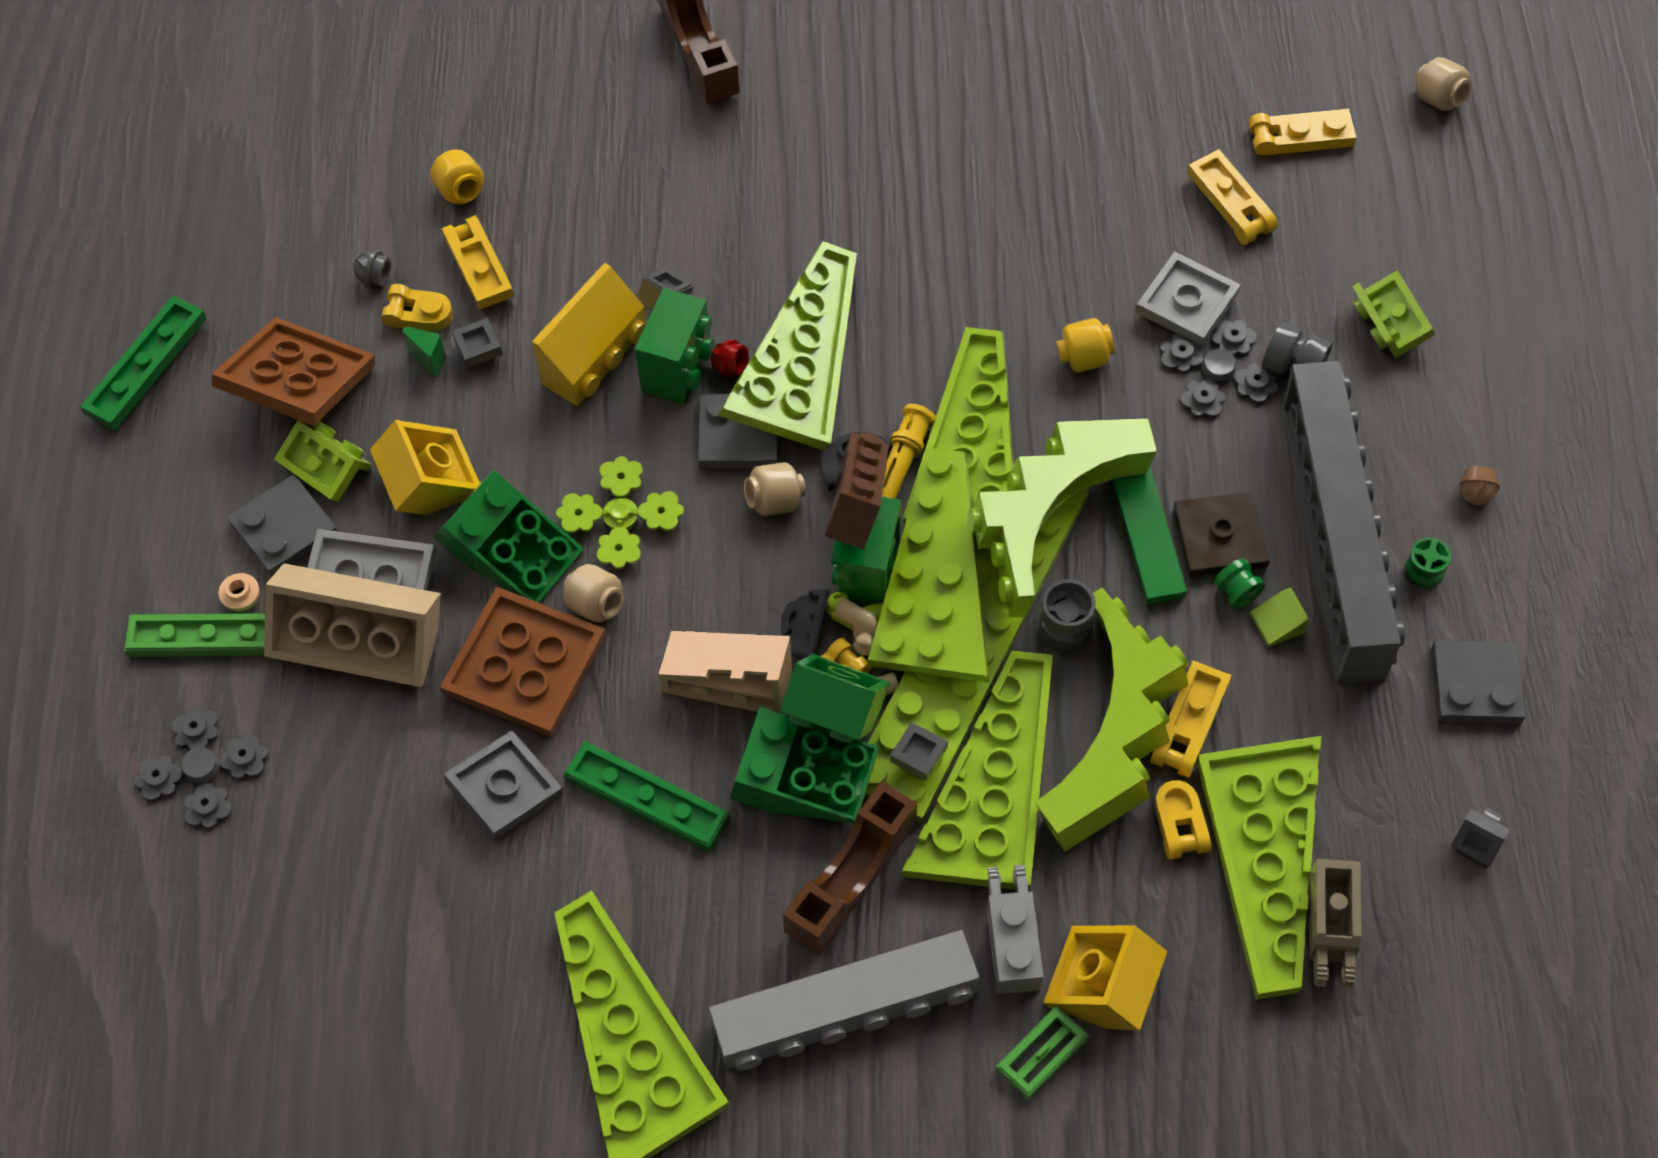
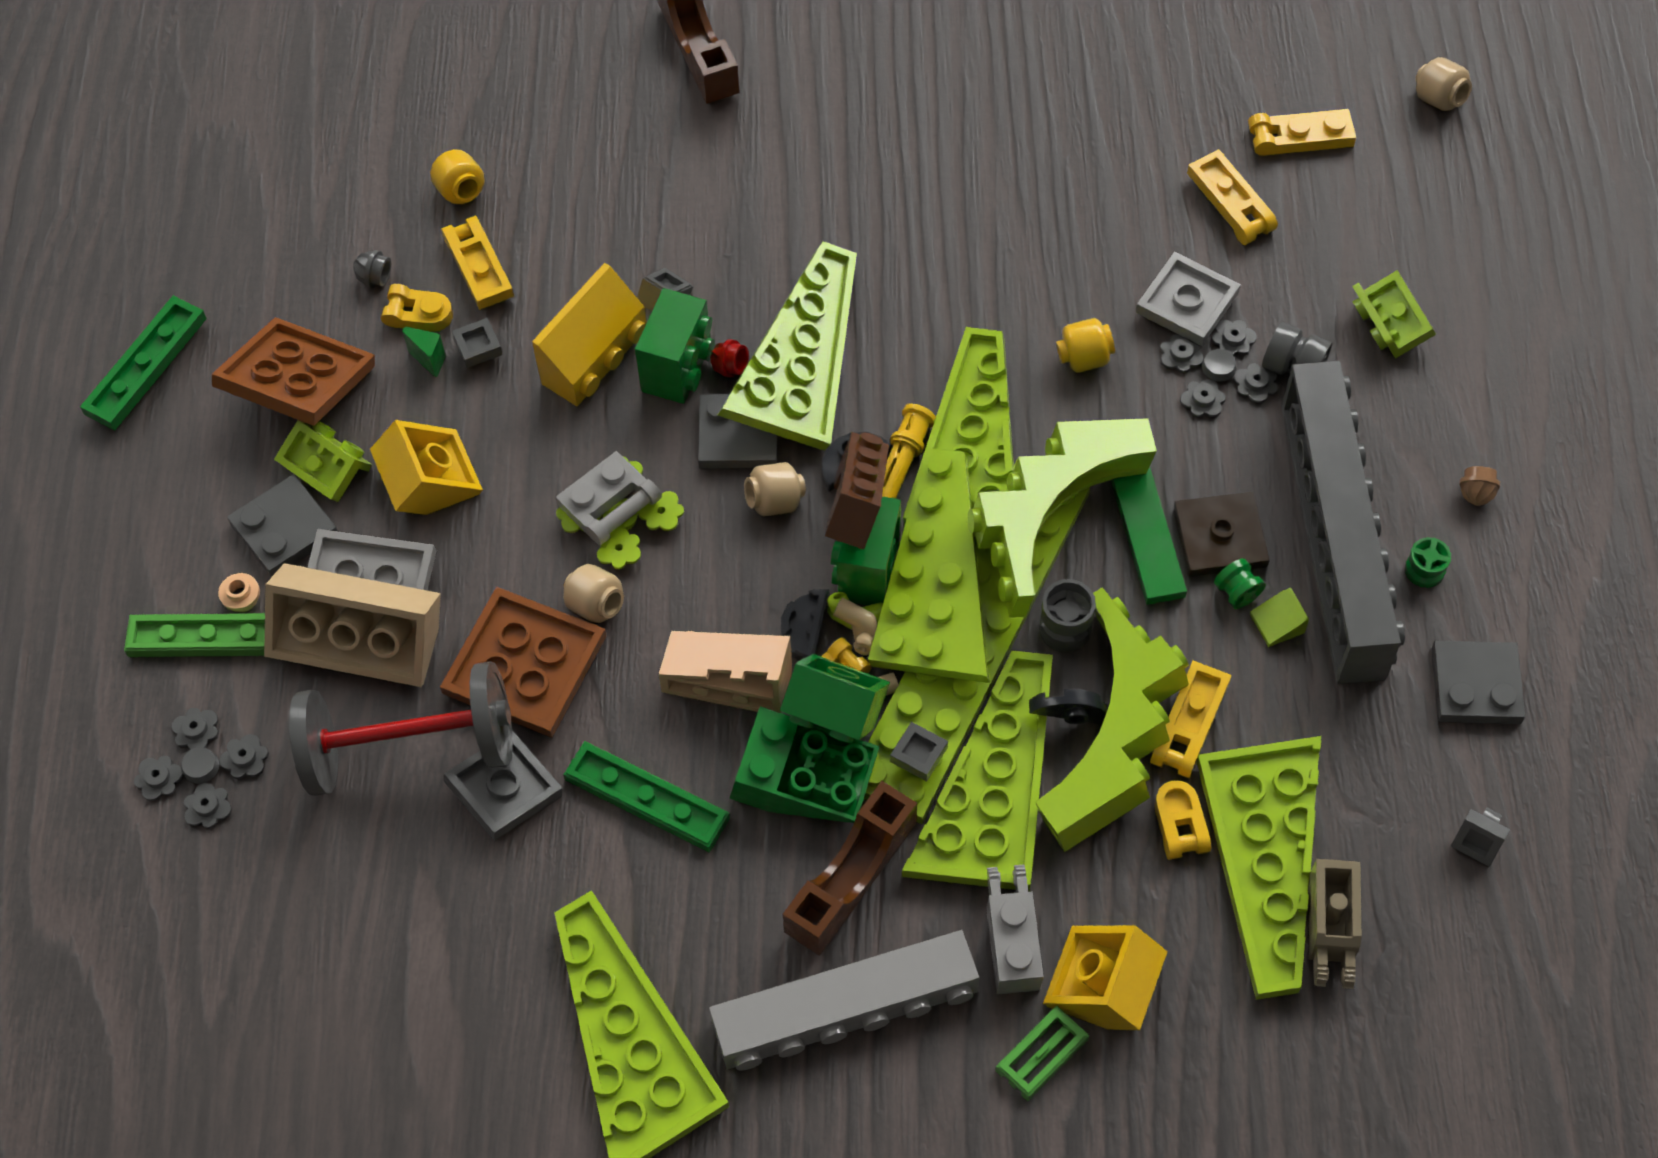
(316, 742): none -> dark grey piece
(508, 539): green slope -> none
(603, 489): none -> light grey plate
(1074, 707): none -> black plate

